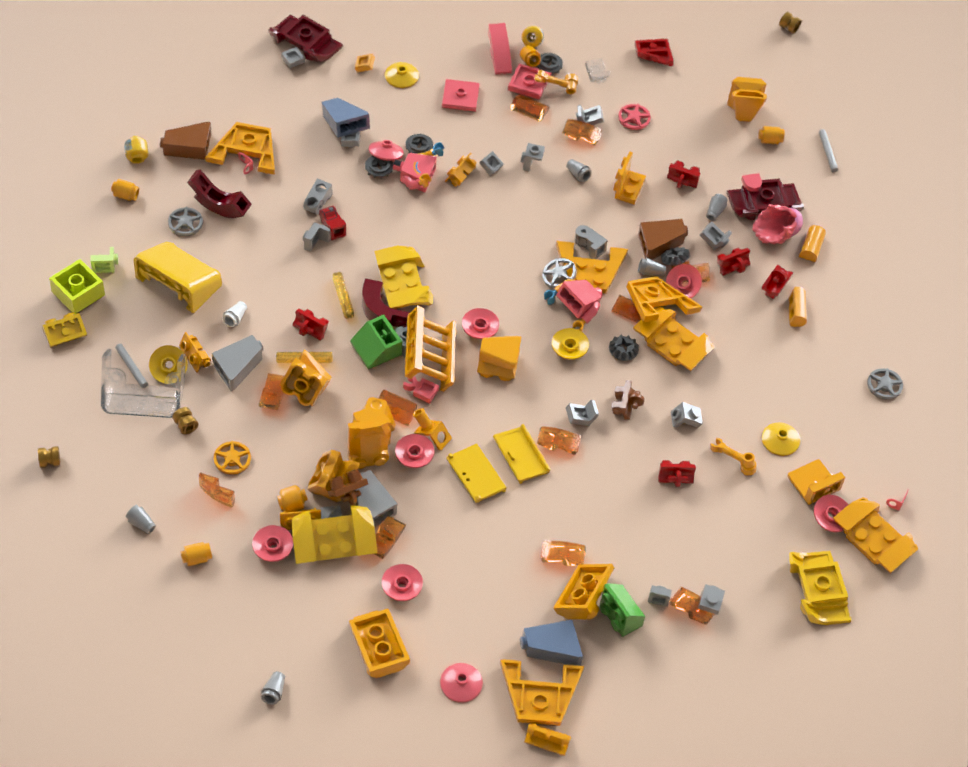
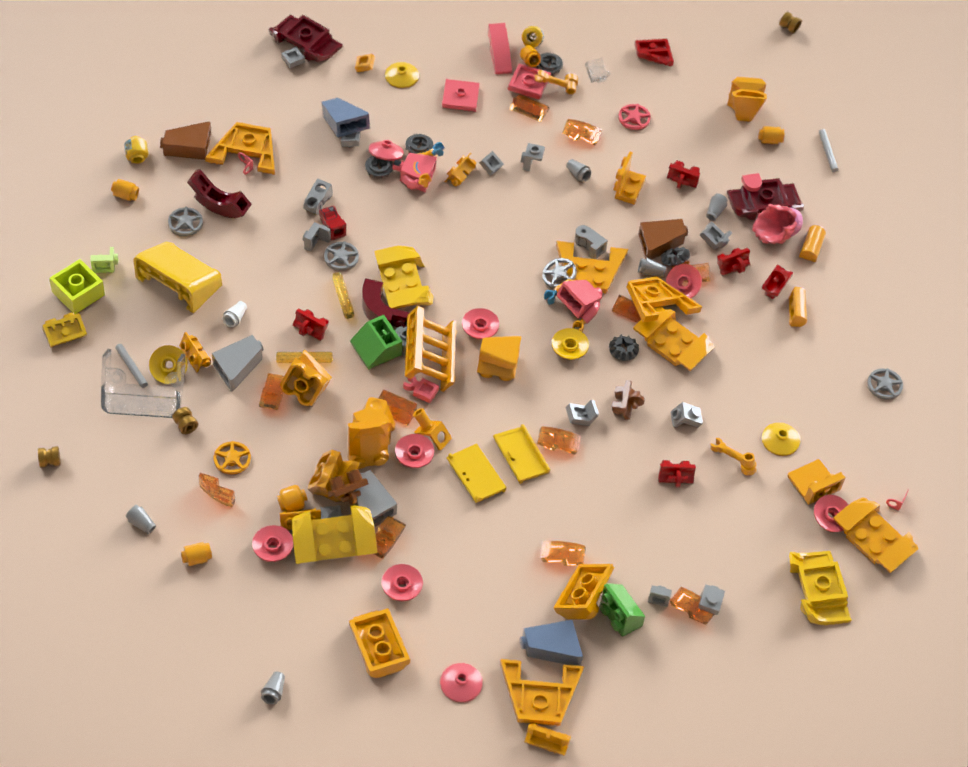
(341, 256): none -> light grey wheel
(591, 116): light grey bracket -> none

